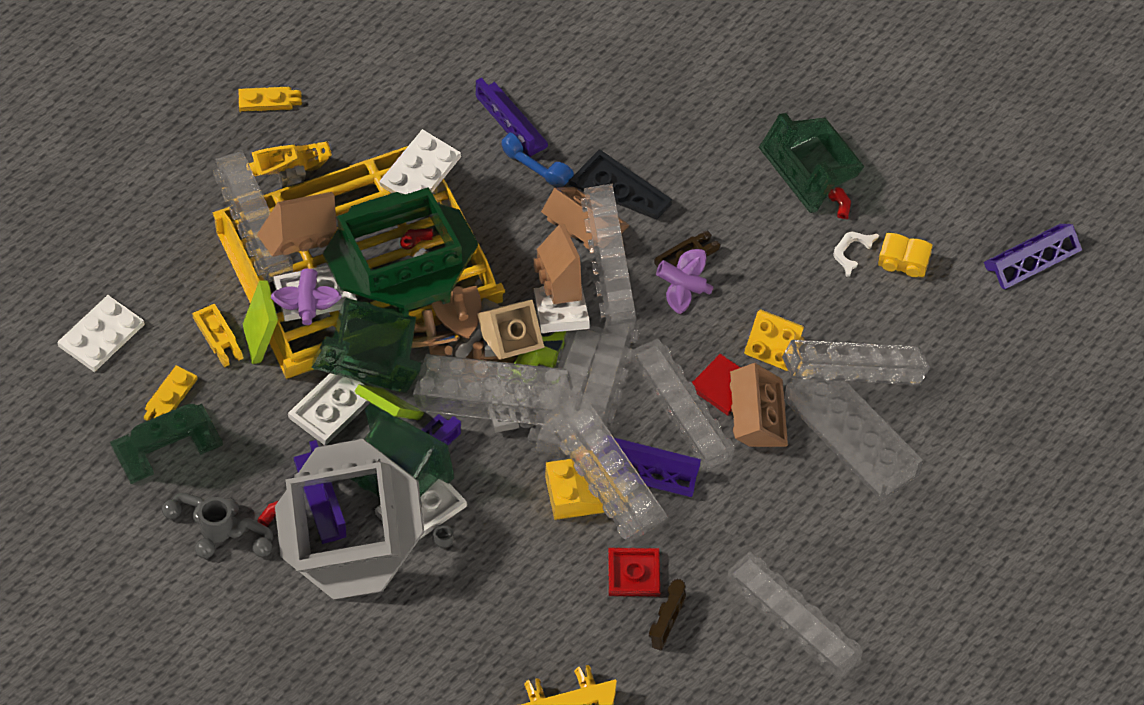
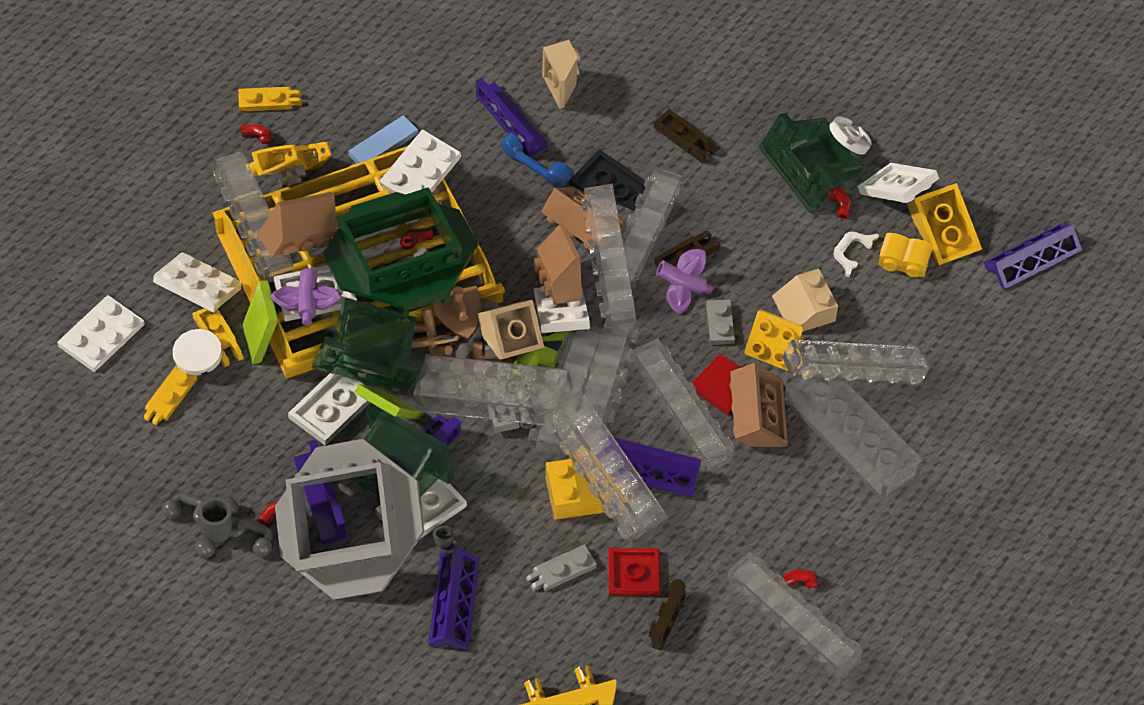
(162, 431): clear green windscreen -> none
(197, 282): none -> white plate
(197, 352): none -> white tile
(257, 130): none -> red arm
(384, 140): none -> light blue tile
(449, 594): none -> dark purple fence
(560, 70): none -> tan slope
(562, 569): none -> light grey hinge
(649, 219): none -> clear brick
(684, 135): none -> dark brown hinge
(720, 322): none -> light grey plate
(801, 575): none -> red arm
(807, 300): none -> tan slope
(852, 138): none -> white tile
(898, 182): none -> white plate
(945, 223): none -> yellow slope

